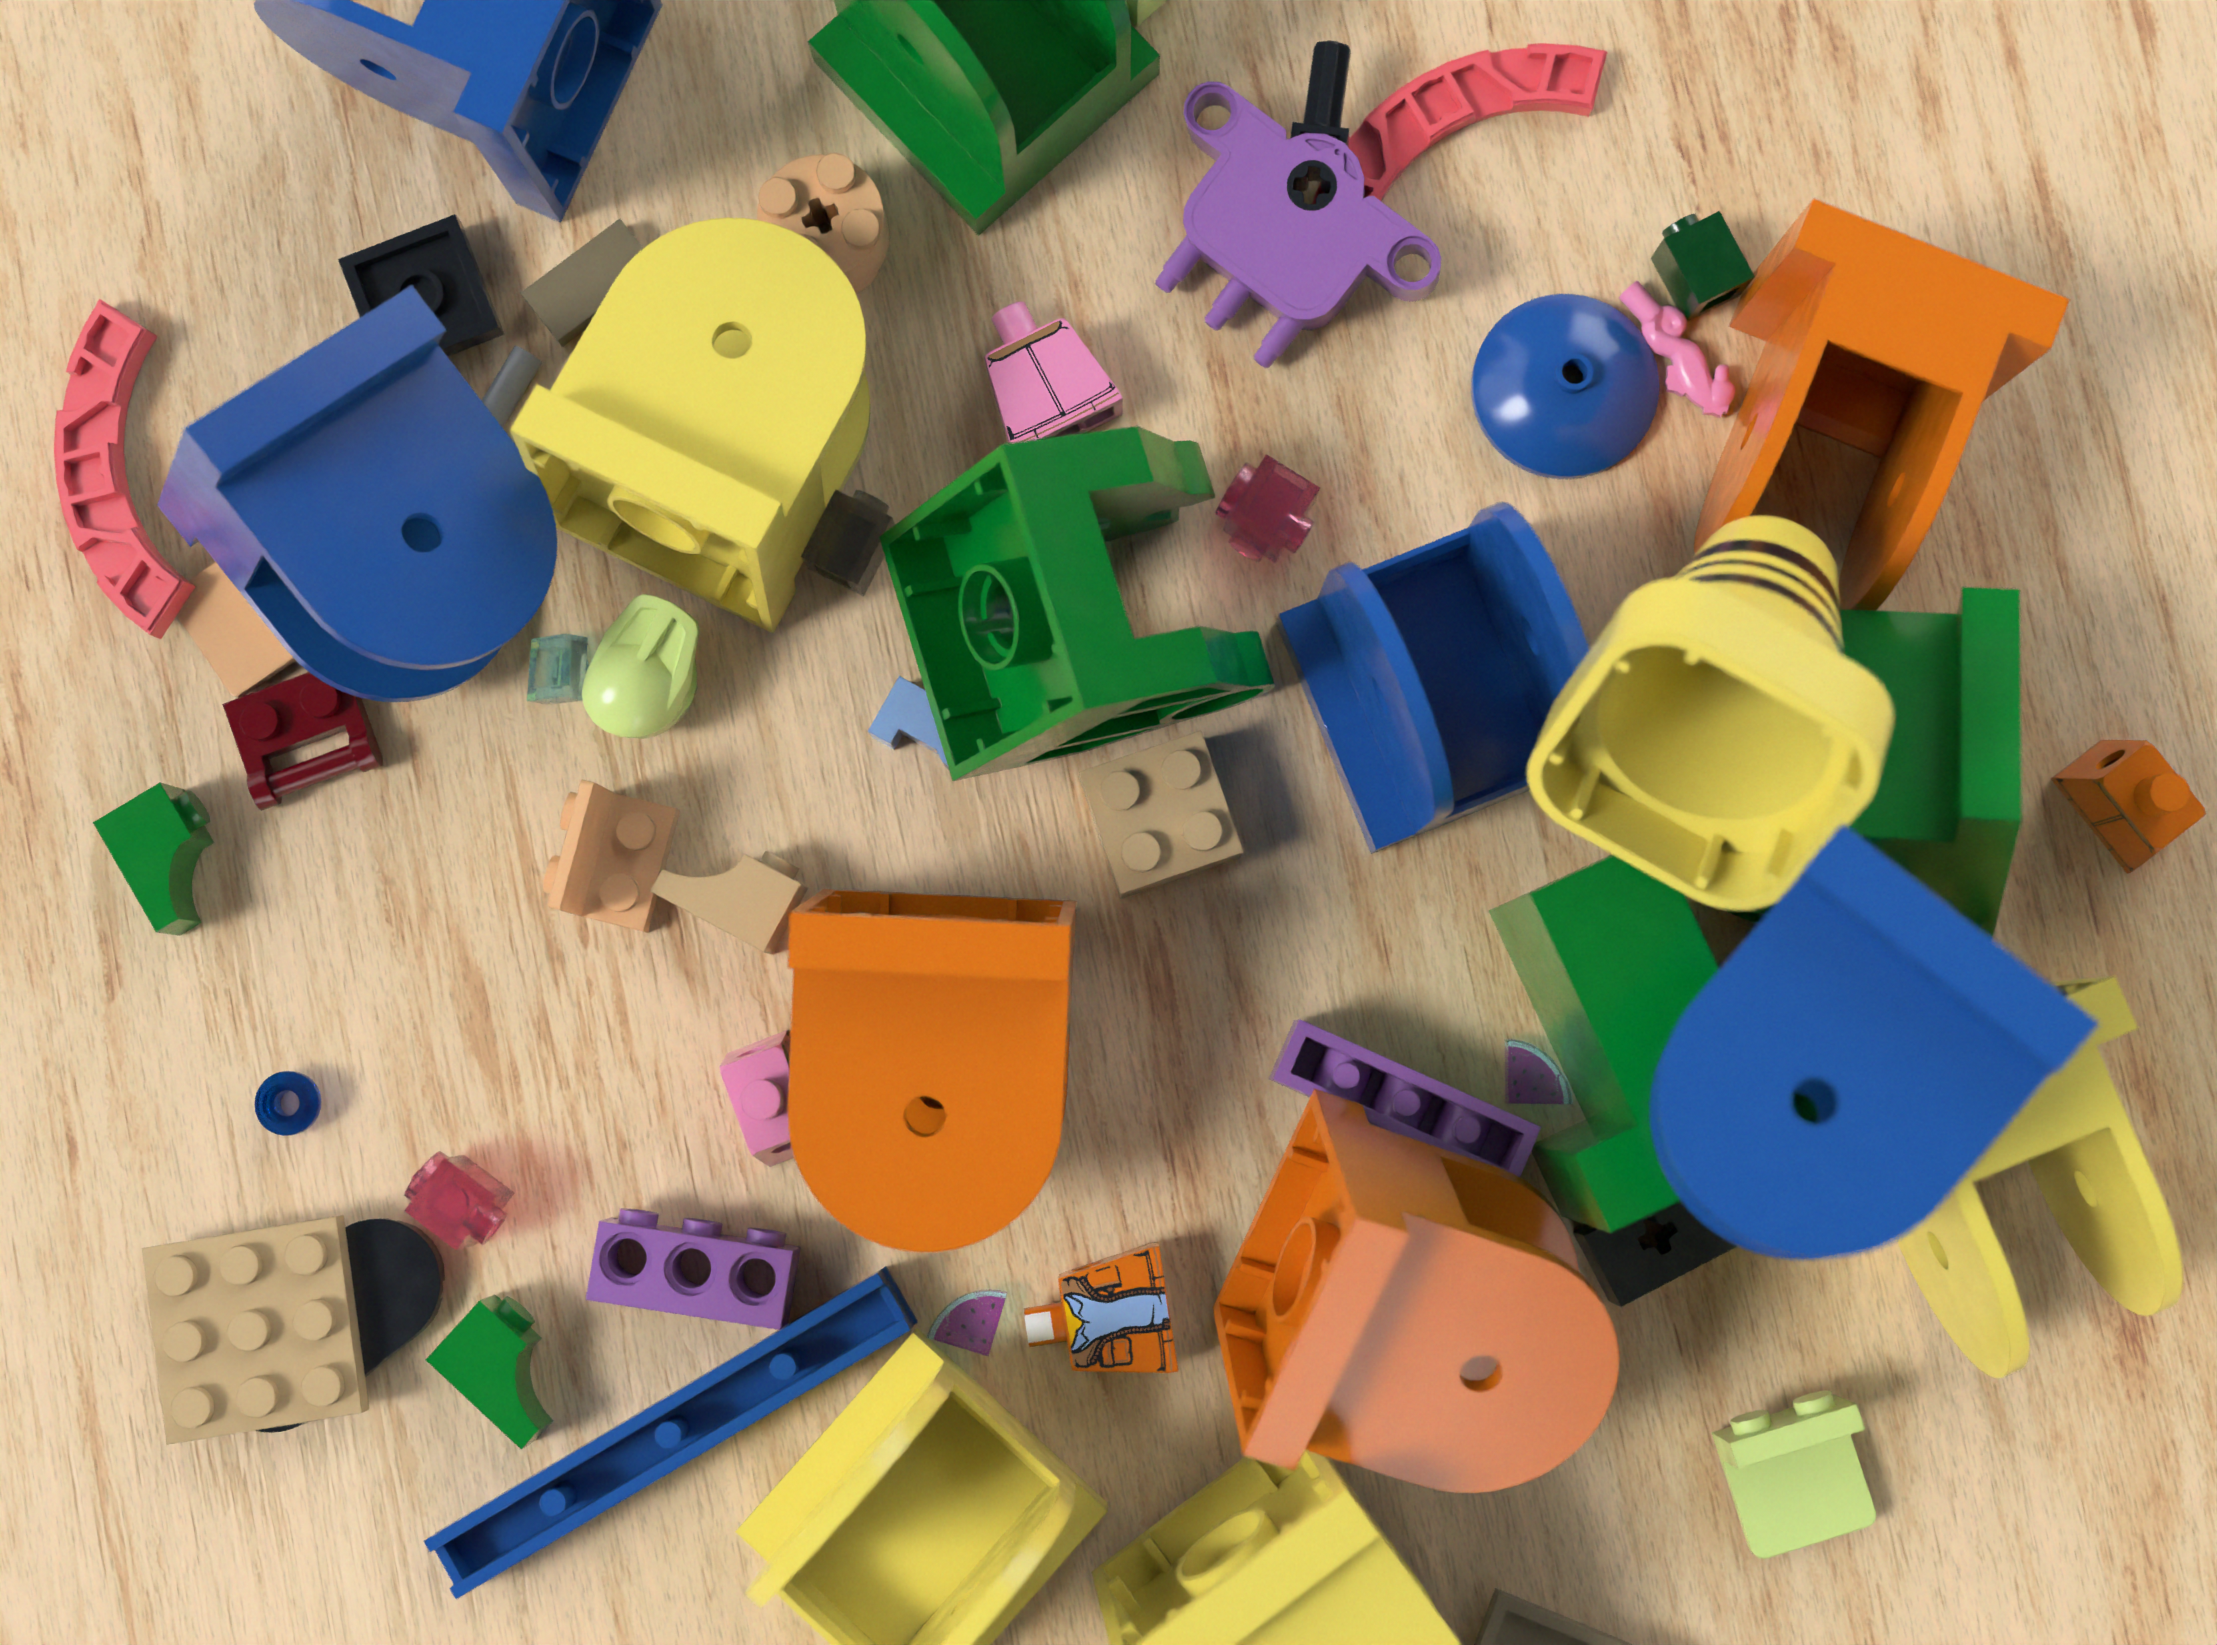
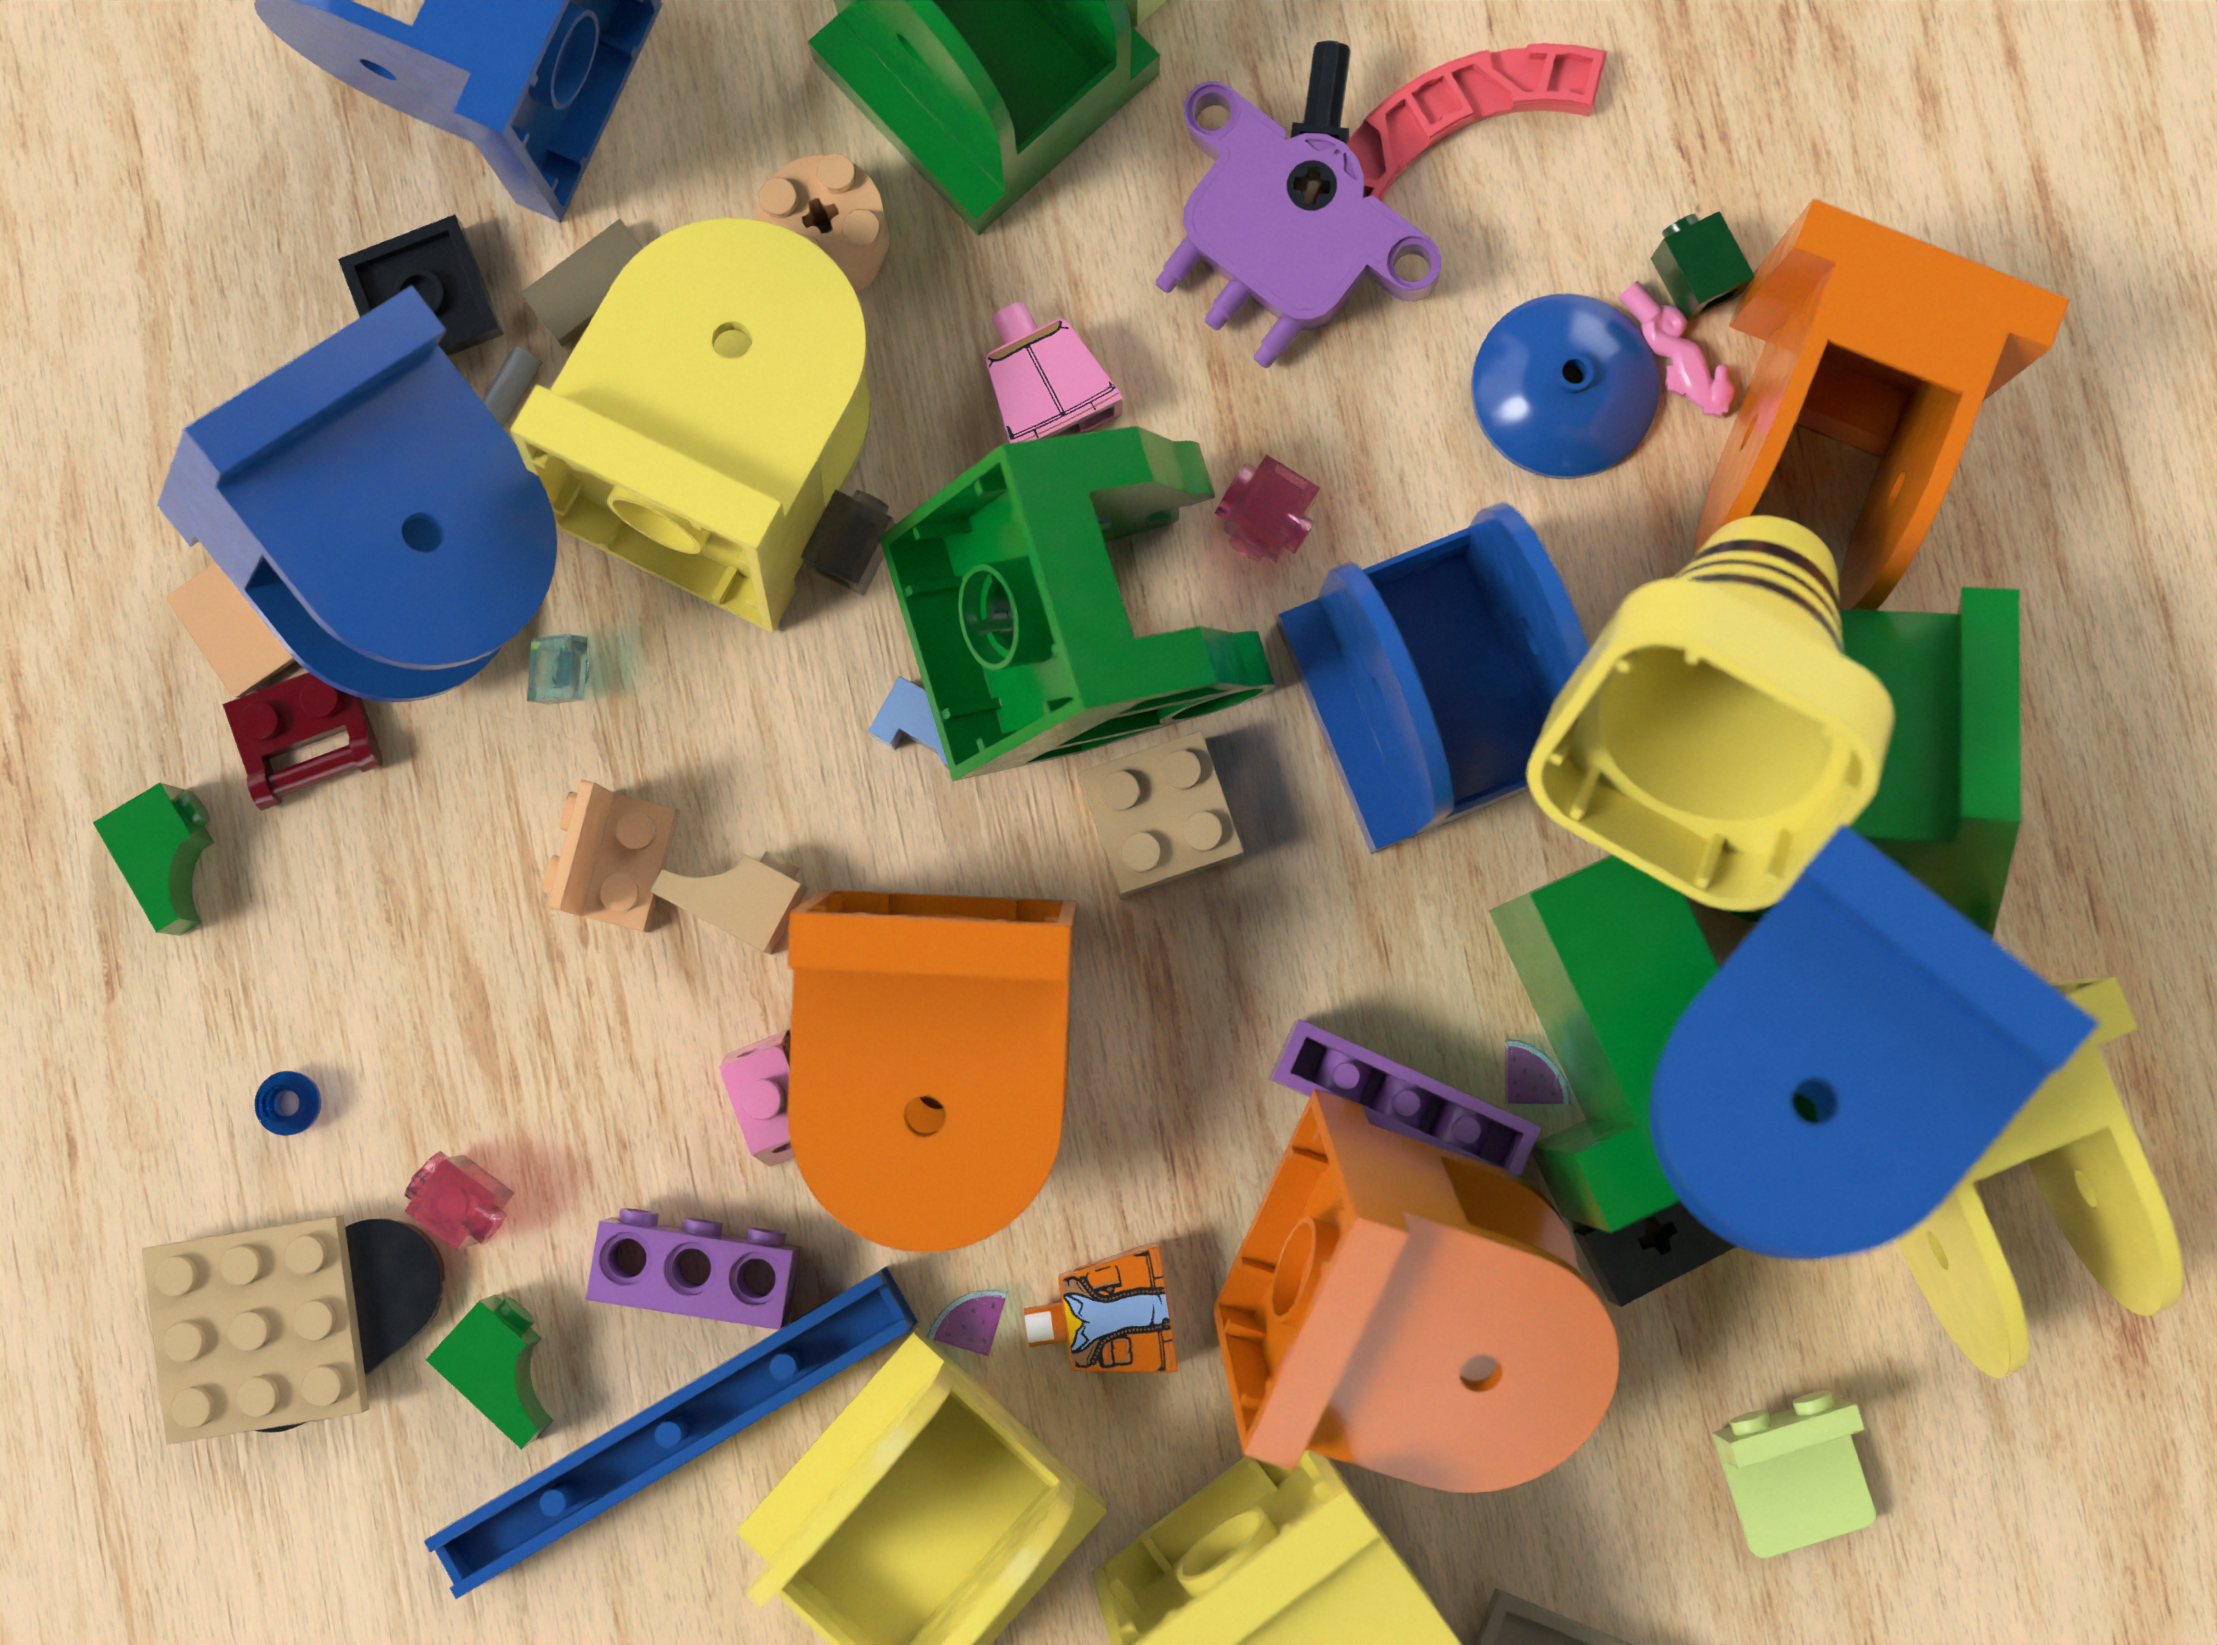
(94, 476): coral tile -> none
(643, 670): yellowish green helmet -> none
(2132, 802): orange torso -> none

